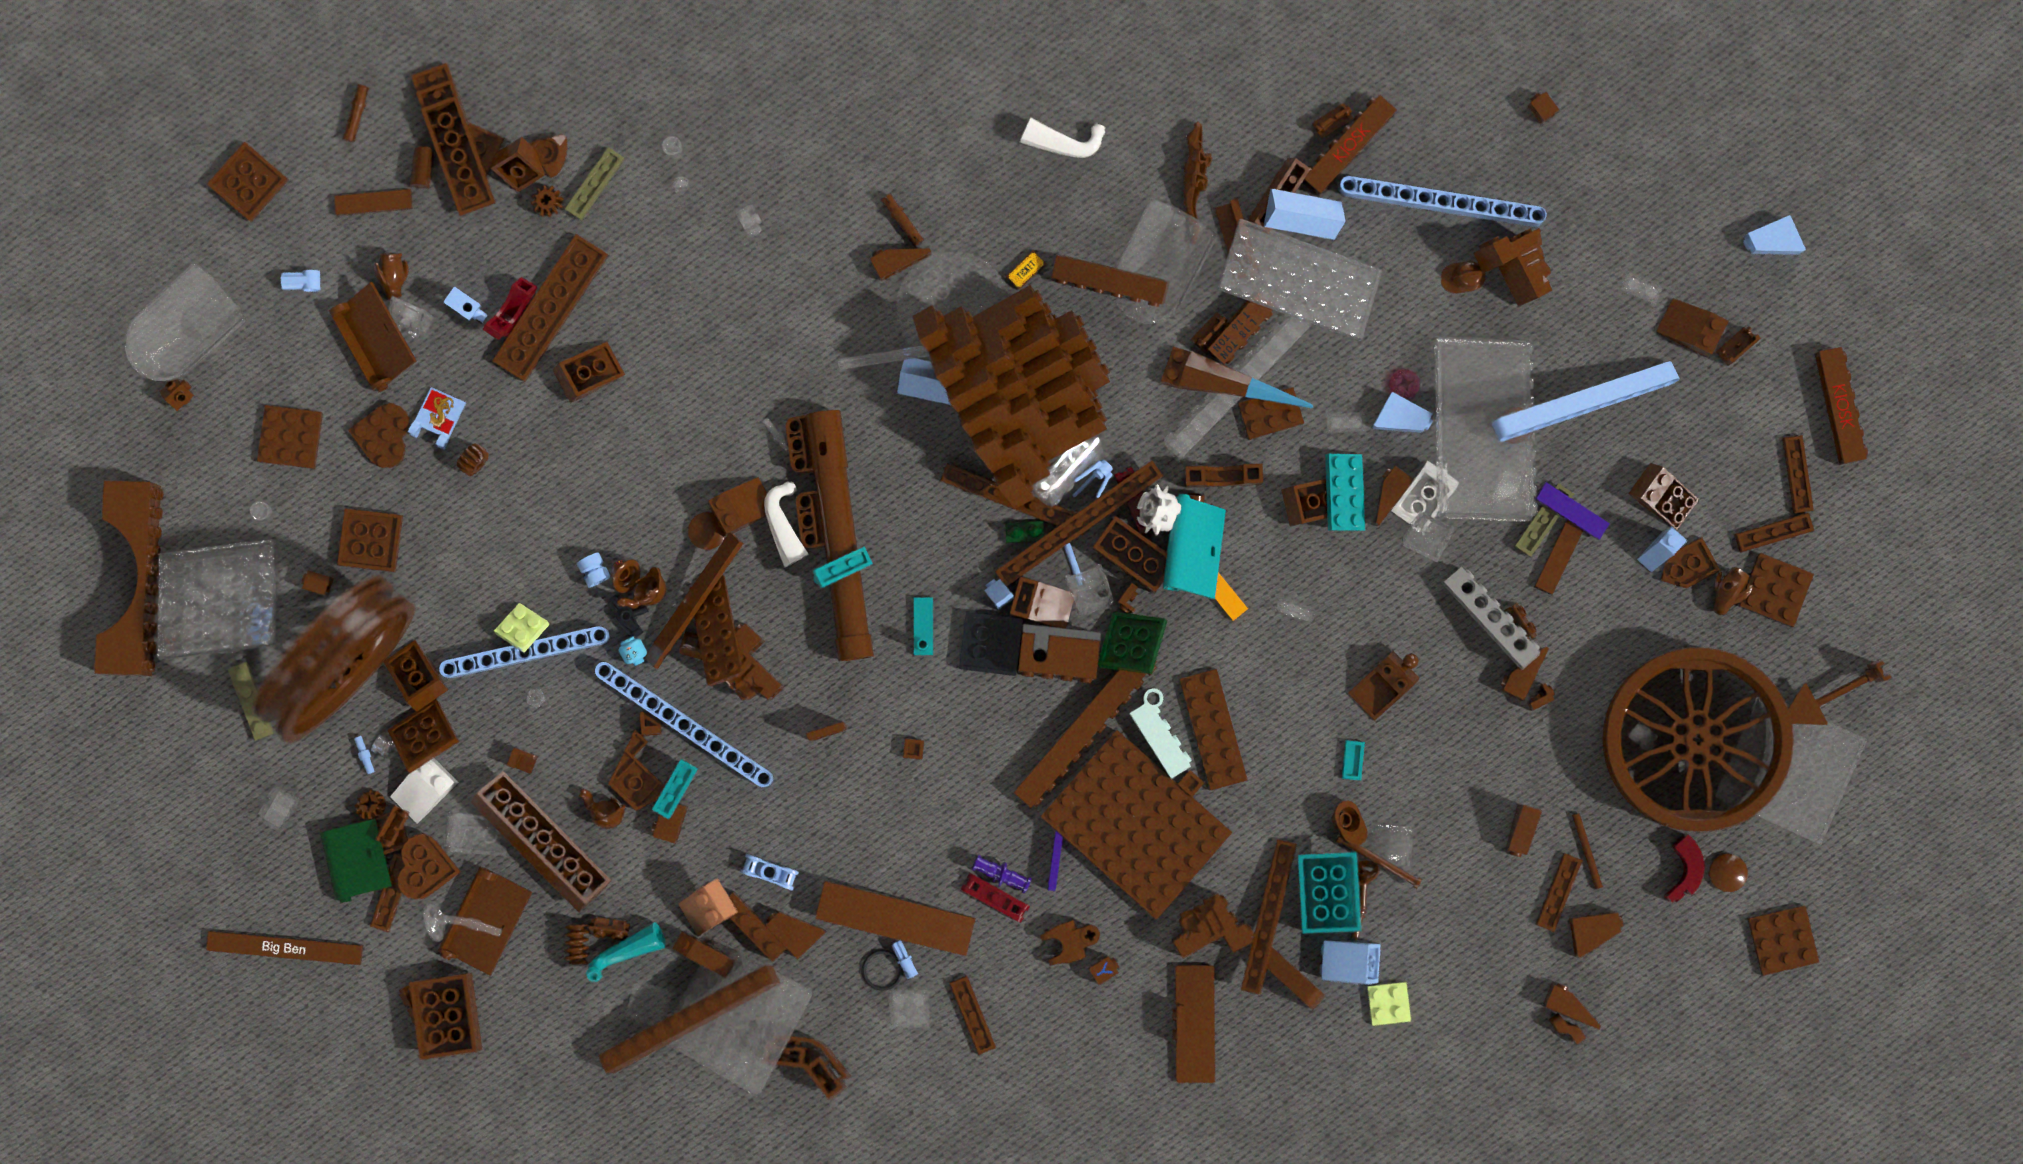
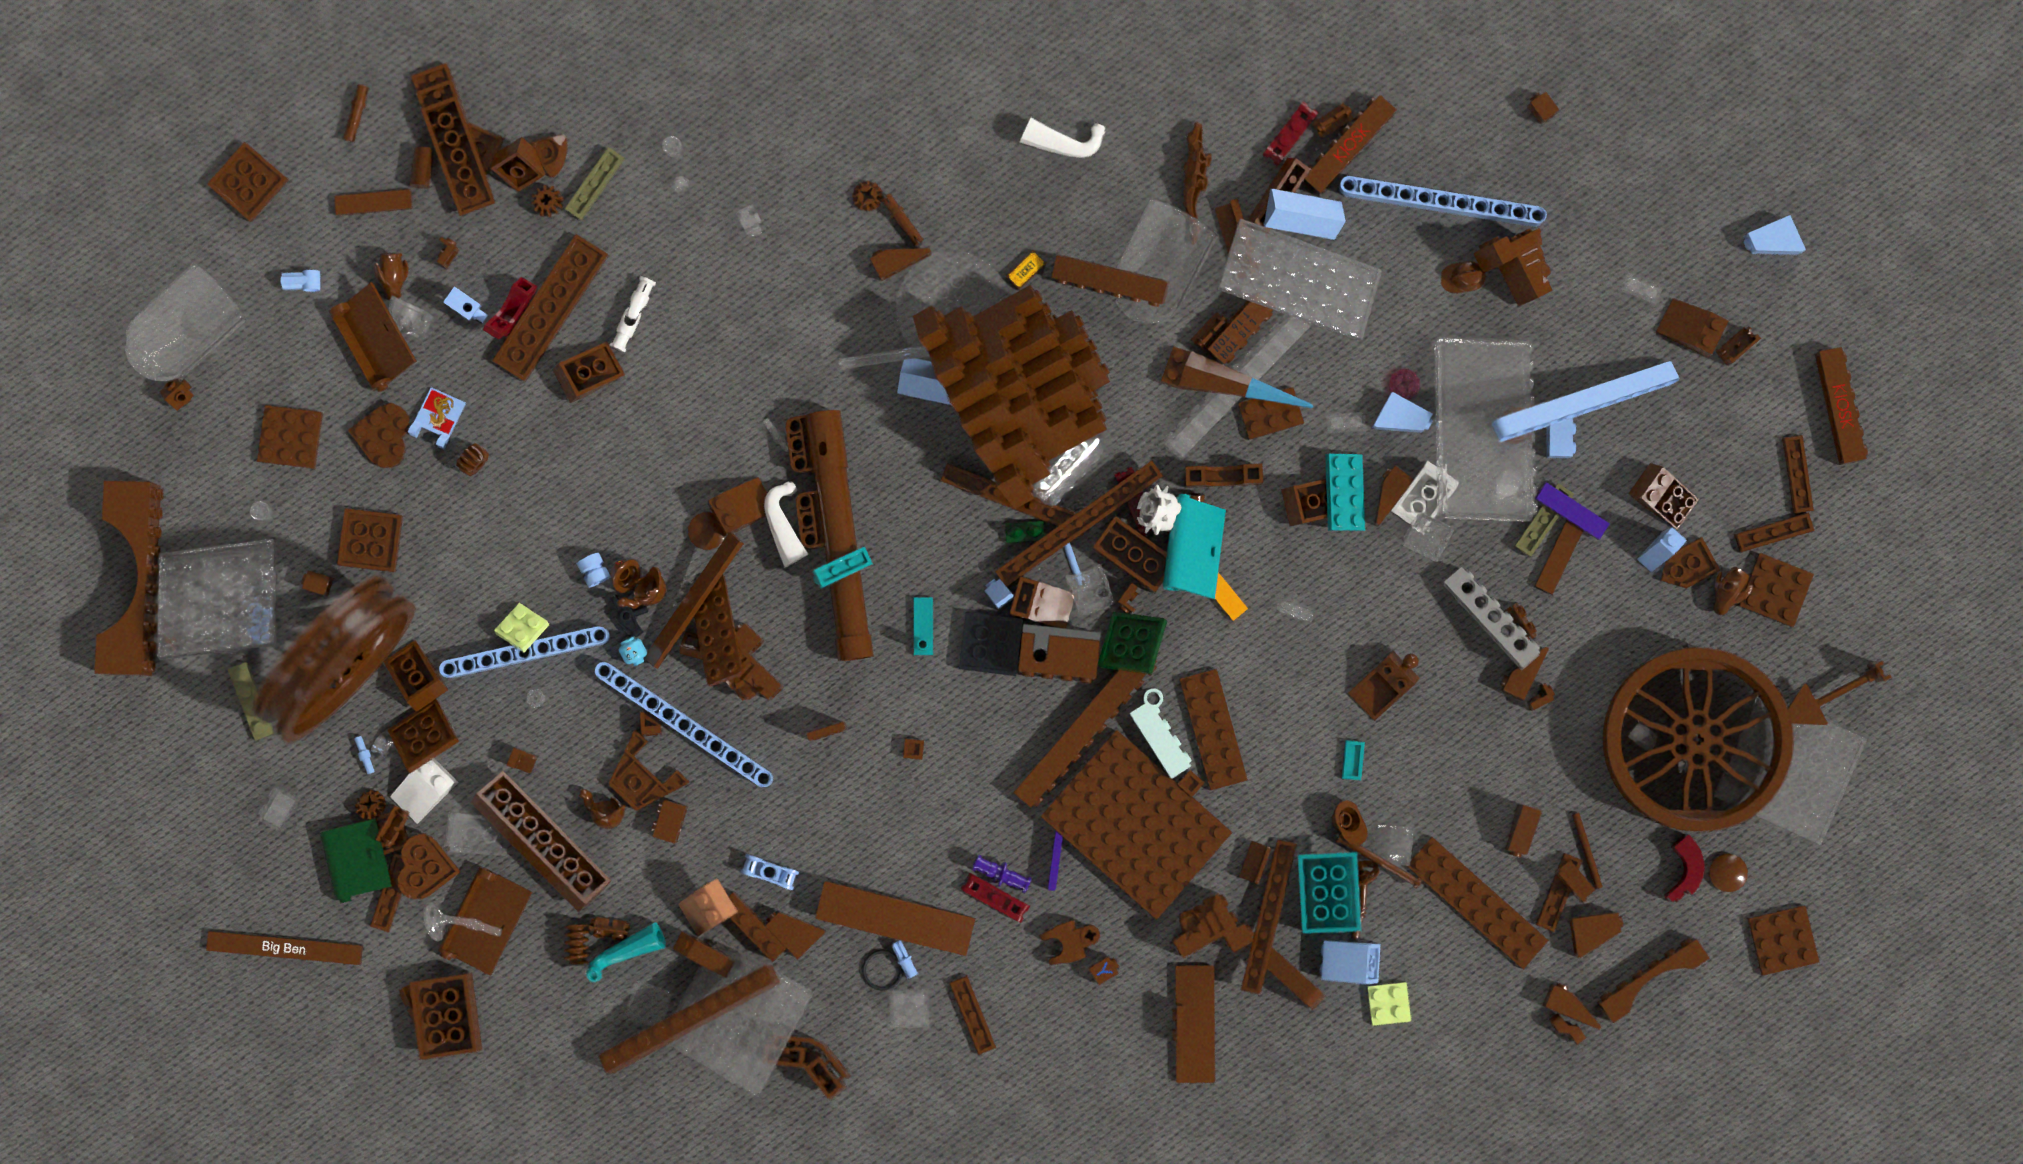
(447, 255): none -> reddish brown bracket
(637, 303): none -> white piece
(675, 789): teal piece -> none
(869, 204): none -> reddish brown gear
(1101, 469): light blue plant -> none
(1255, 862): none -> reddish brown panel
(1290, 133): none -> dark red plate
(1477, 903): none -> reddish brown plate
(1560, 439): none -> light blue brick
(1575, 881): none -> reddish brown panel
(1619, 1002): none -> reddish brown arch

